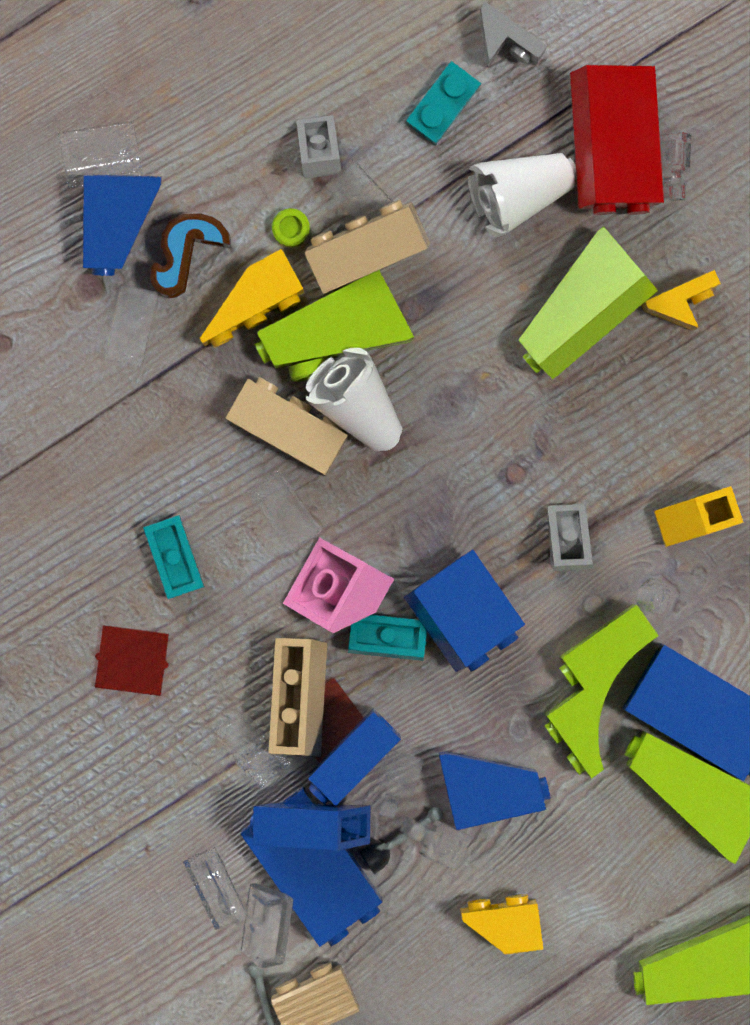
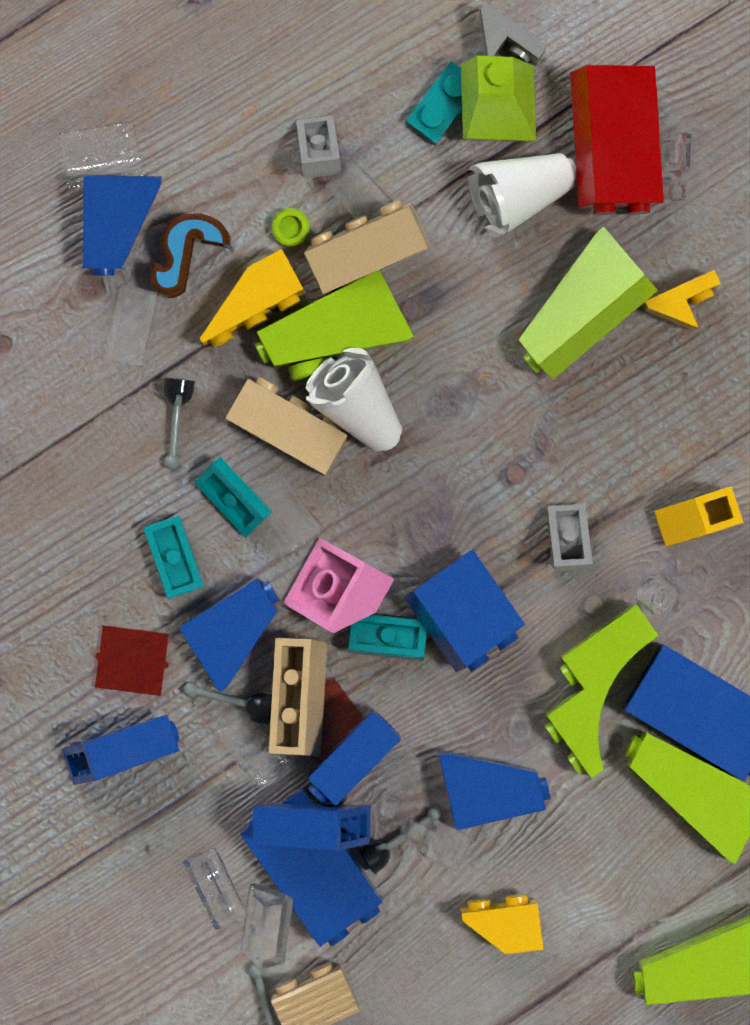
(121, 750): none -> blue slope
(177, 393): none -> hinge
(230, 630): none -> blue slope
(233, 497): none -> teal plate
(257, 706): none -> hinge
(498, 99): none -> lime slope

